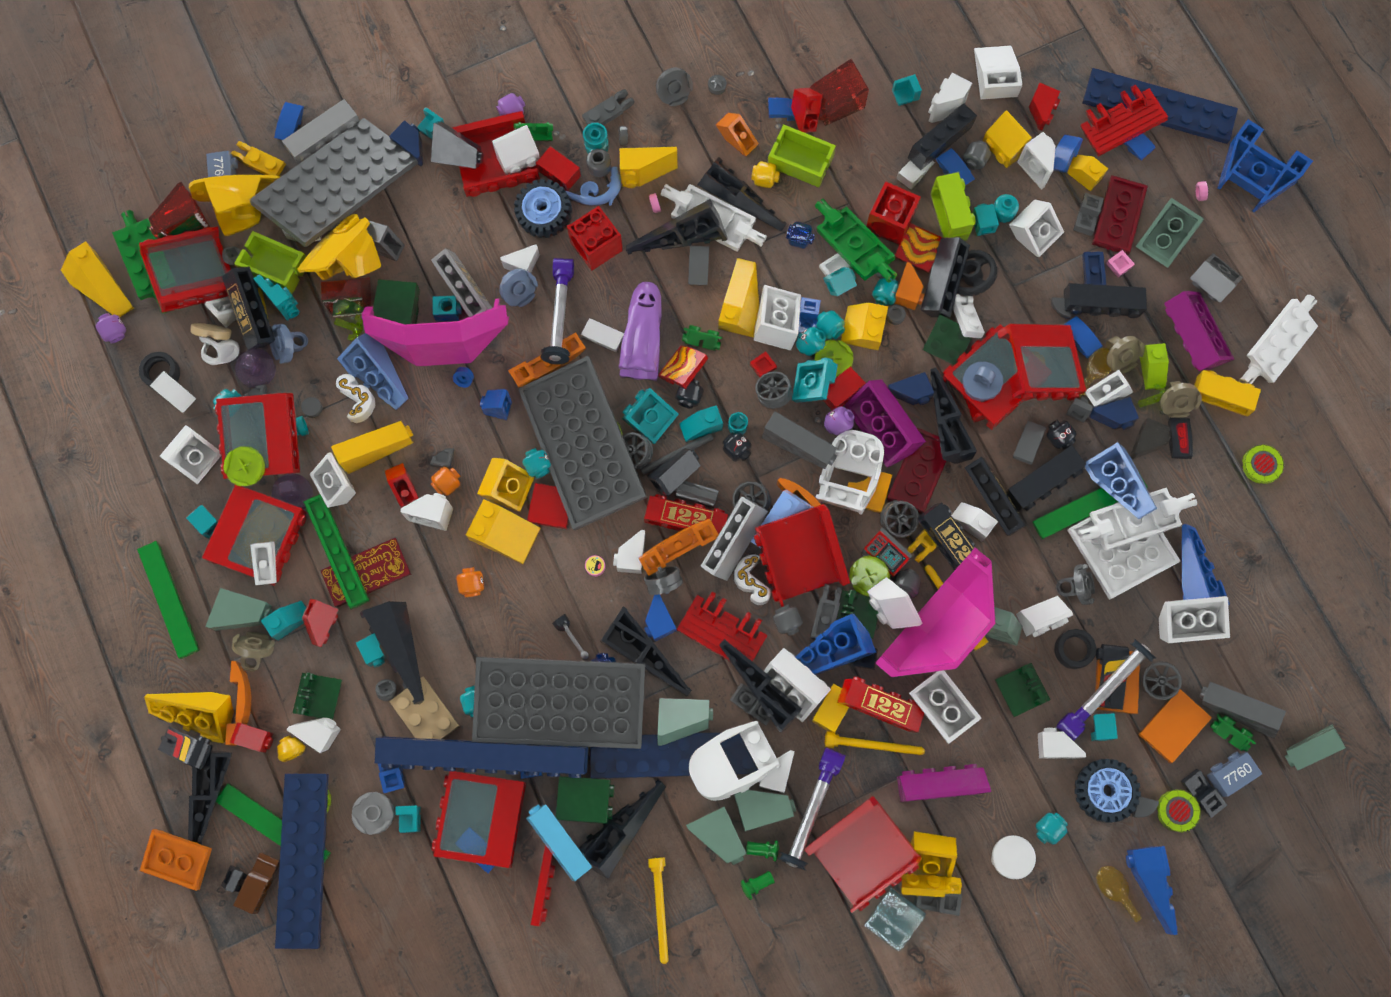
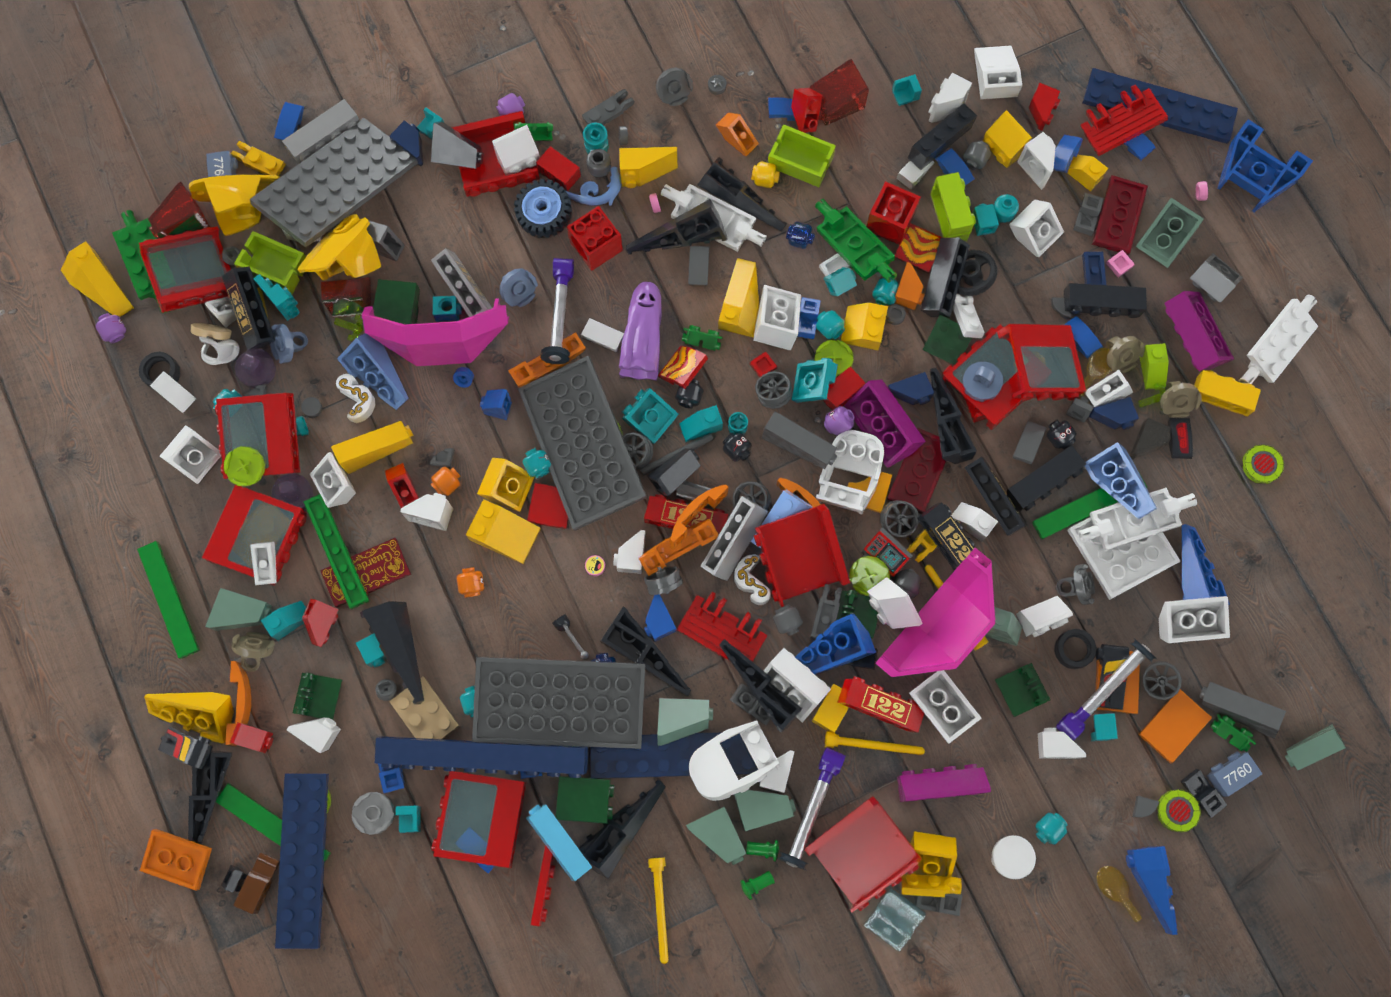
(203, 521): teal panel -> none
(290, 748): yellow cone -> none
(522, 259): white slope -> none
(711, 497): none -> orange slope
(810, 341): teal head -> none
(1123, 787): wheel -> none

